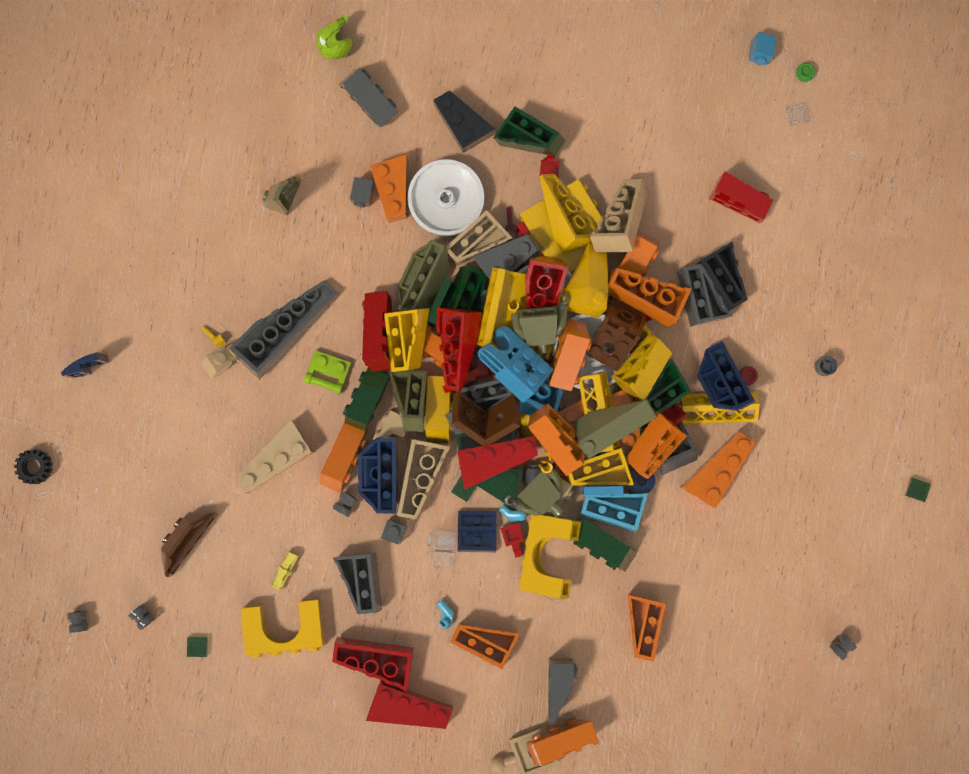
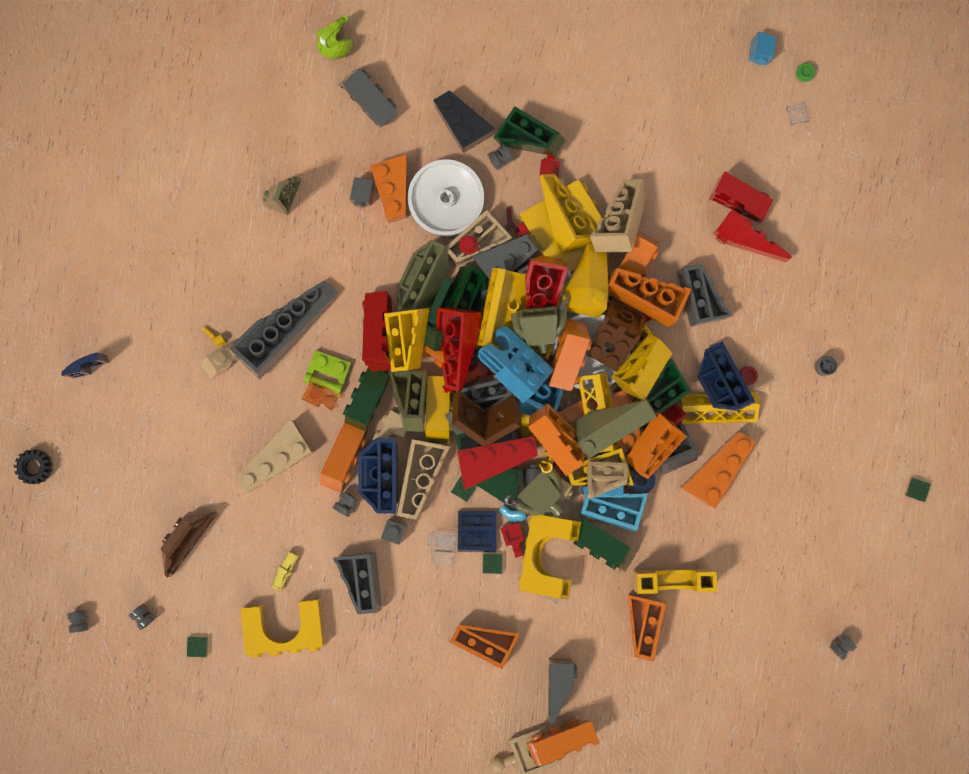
(317, 394): none -> clear orange plate
(375, 660): red wedge -> none
(407, 708): red wedge -> none
(433, 338): none -> clear green tile
(447, 614): medium azure arm -> none
(468, 244): none -> red plate
(492, 563): none -> clear green tile
(500, 157): none -> dark grey wheel
(605, 477): none -> tan wing
(688, 579): none -> yellow arch
(725, 275): black wedge -> none
(737, 232): none -> red wedge

